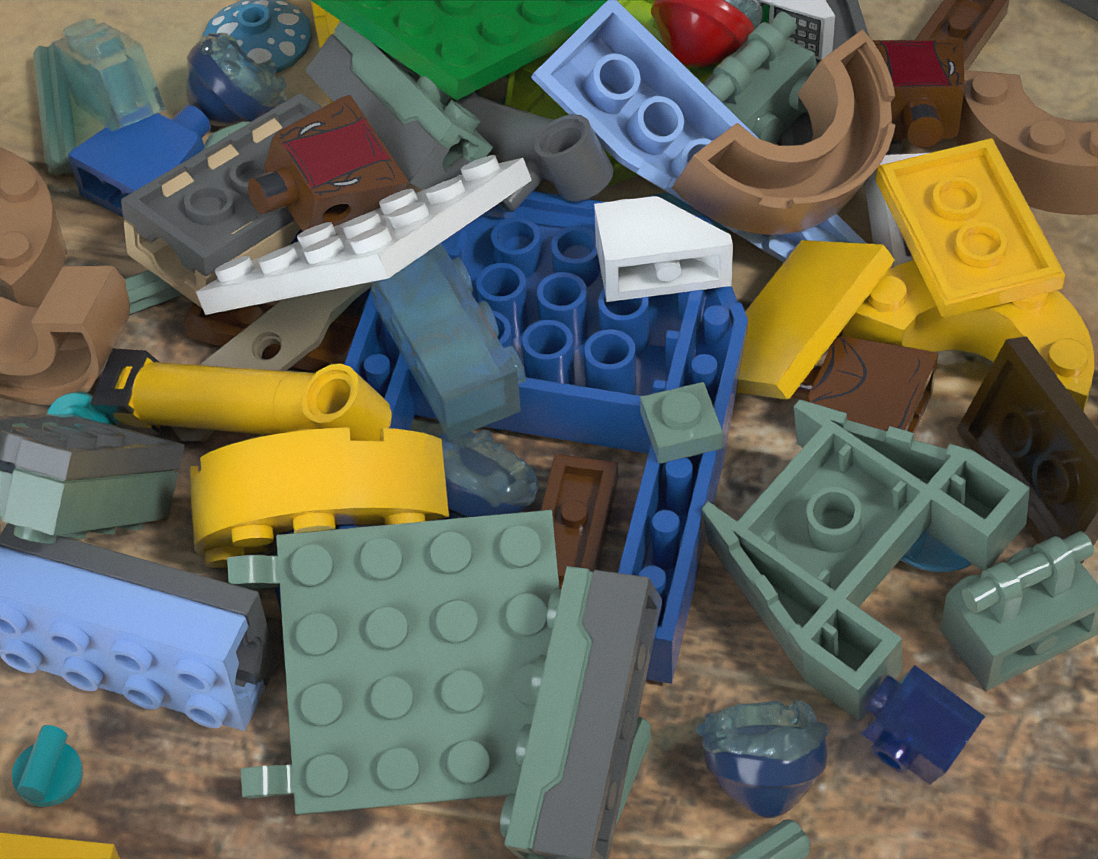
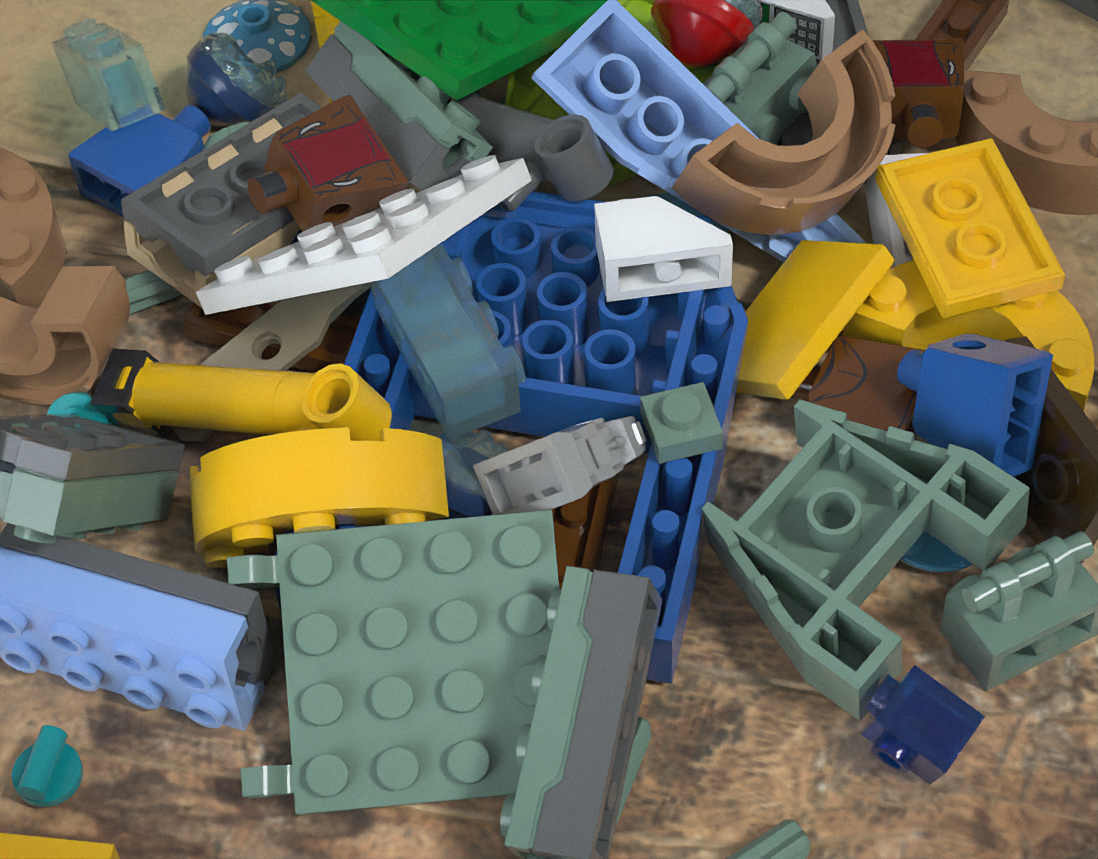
(54, 111): sand green axle -> none
(559, 465): none -> light grey piece
(765, 753): hair -> none
(979, 397): none -> blue torso

